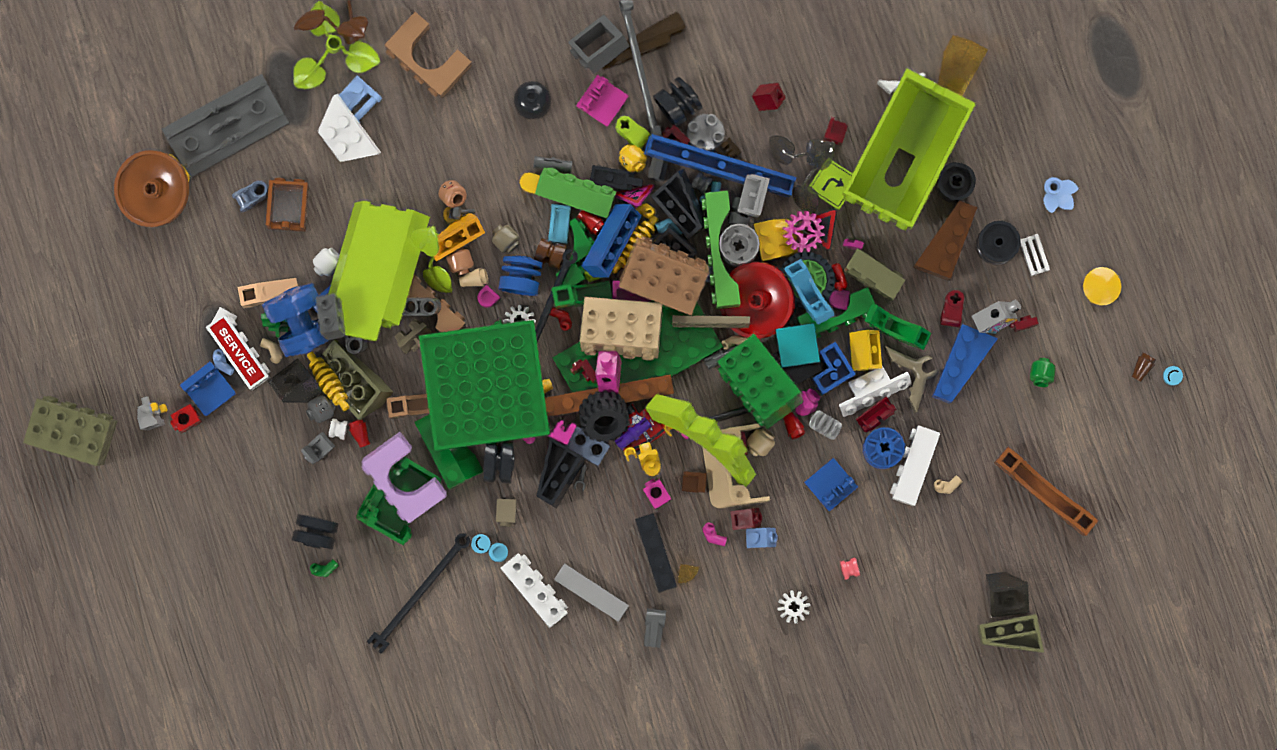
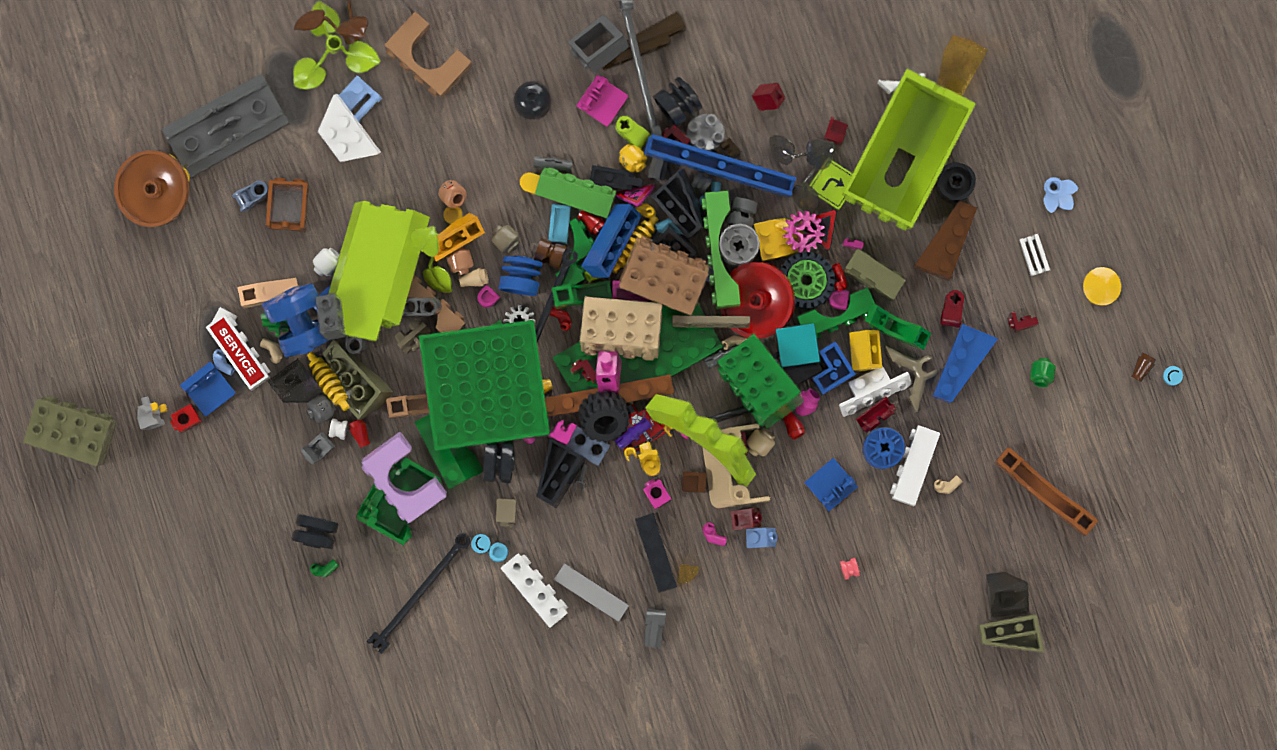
(455, 213): dark grey hand -> none
(753, 195): light grey hinge -> none
(789, 611): white gear -> none
(808, 292): dark azure arch -> none
(825, 425): light grey gear -> none
(987, 246): black wheel -> none
(996, 316): light grey torso -> none

